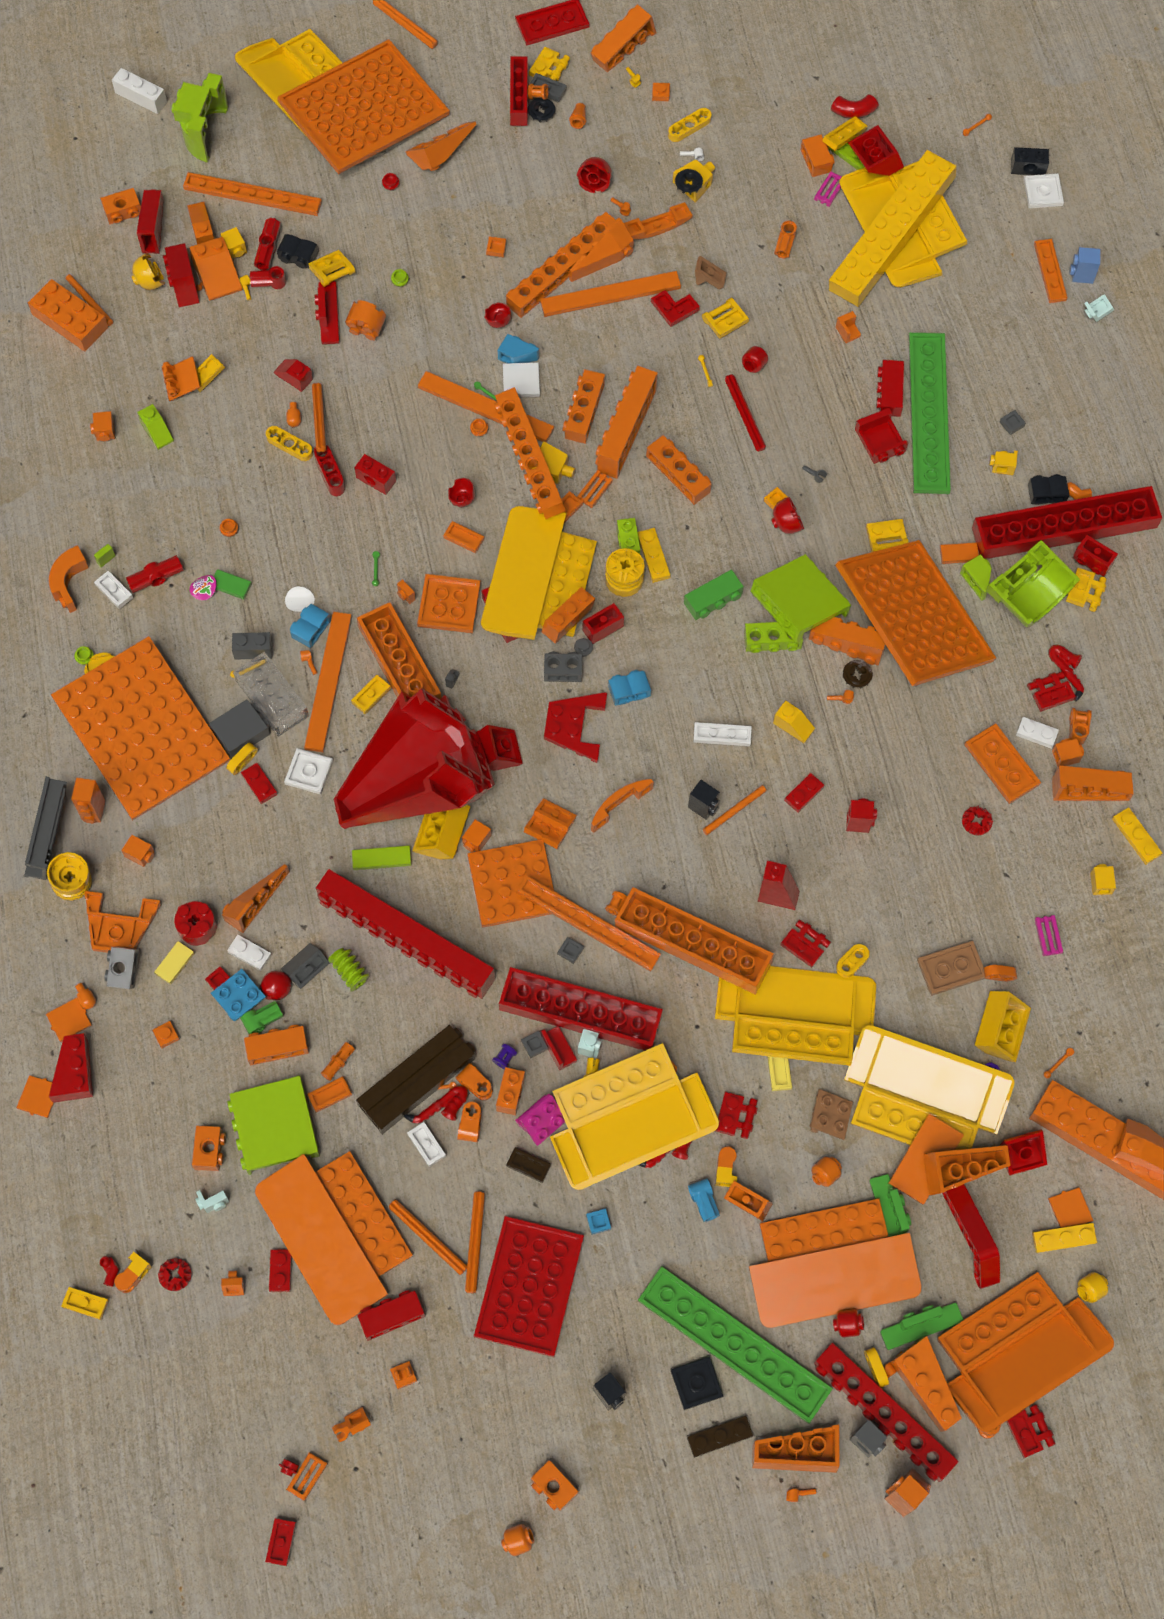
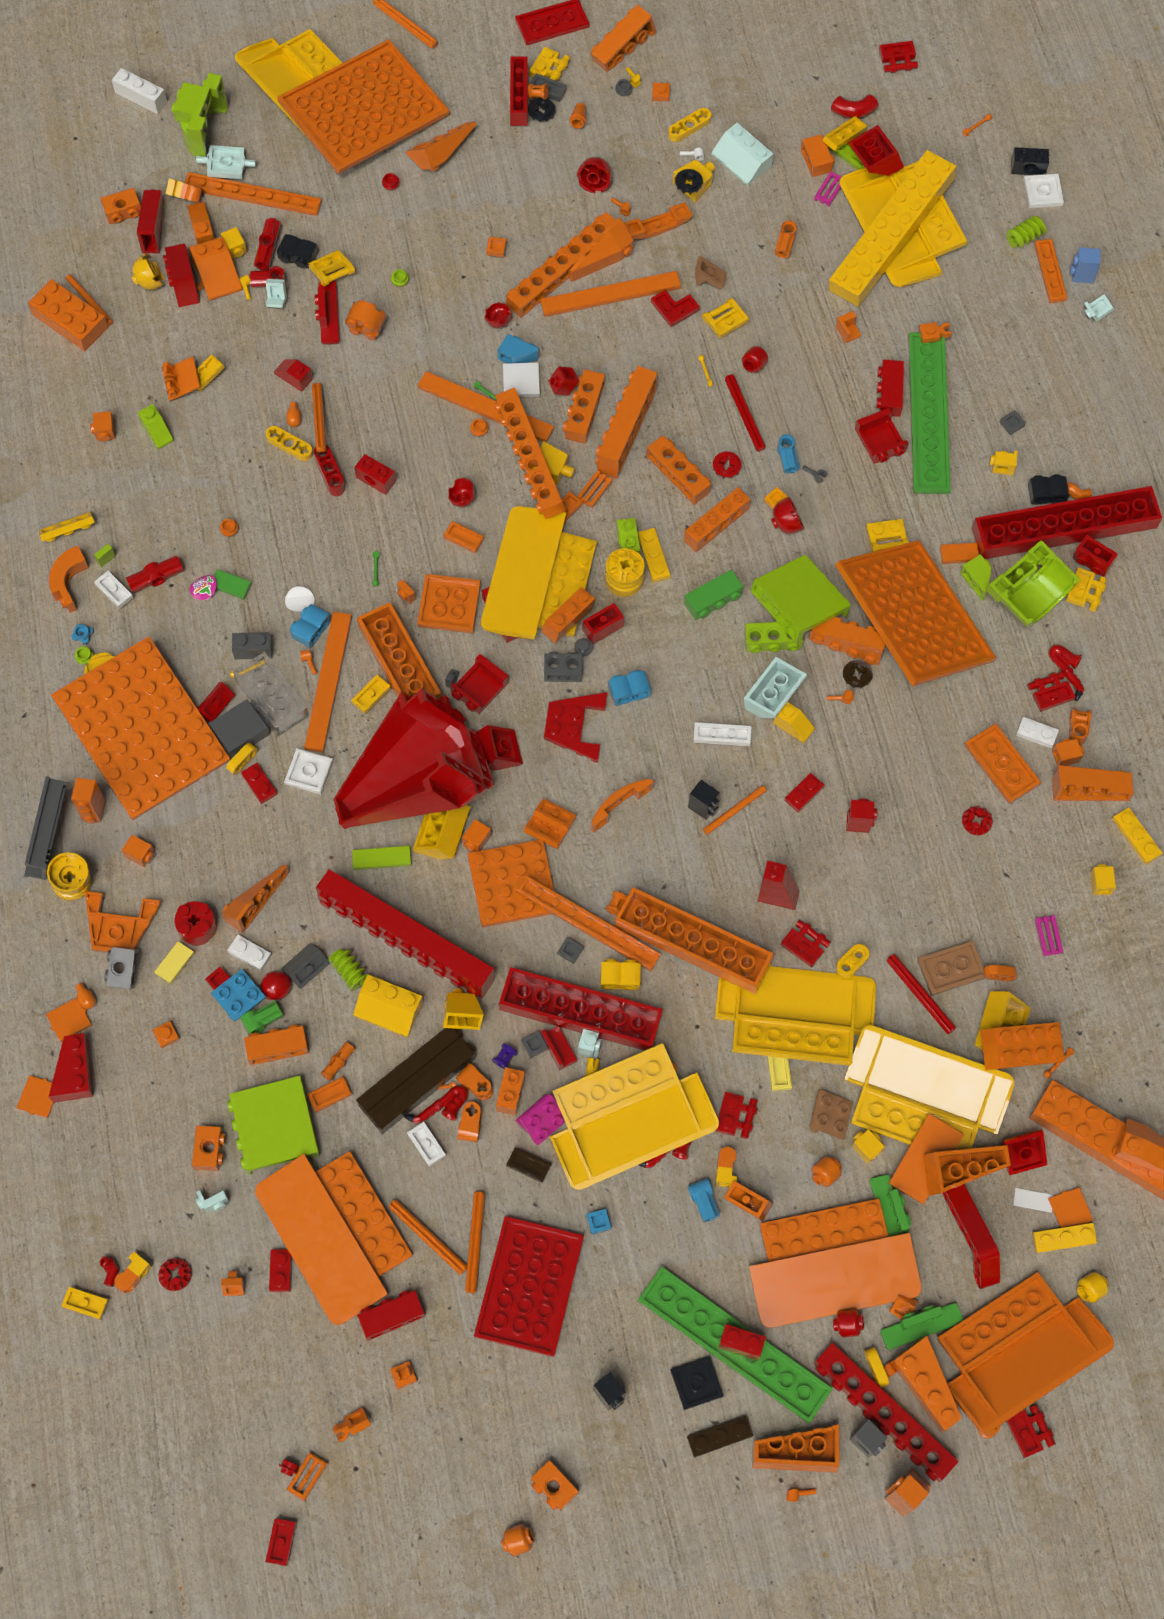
(66, 527): none -> yellow plate
(80, 628): none -> dark azure plate
(183, 190): none -> leg
(215, 702): none -> red plate
(225, 162): none -> light aqua plate
(276, 293): none -> light aqua bracket
(388, 1006): none -> yellow slope
(462, 1011): none -> yellow torso
(480, 685): none -> red panel
(563, 380): none -> red brick
(620, 975): none -> yellow brick
(623, 87): none -> dark grey plate
(717, 519): none -> orange brick
(721, 459): none -> red gear
(742, 1342): none -> red brick
(743, 154): none -> light aqua slope
(773, 689): none -> light aqua slope
(788, 454): none -> dark azure piece
(868, 1145): none -> yellow brick
(897, 52): none -> red plate
(903, 1306): none -> orange slope
(921, 994): none -> red axle
(931, 332): none -> orange plate
(1022, 1046): none -> orange brick
(1026, 232): none -> lime piece
(1032, 1200): none -> white sticker

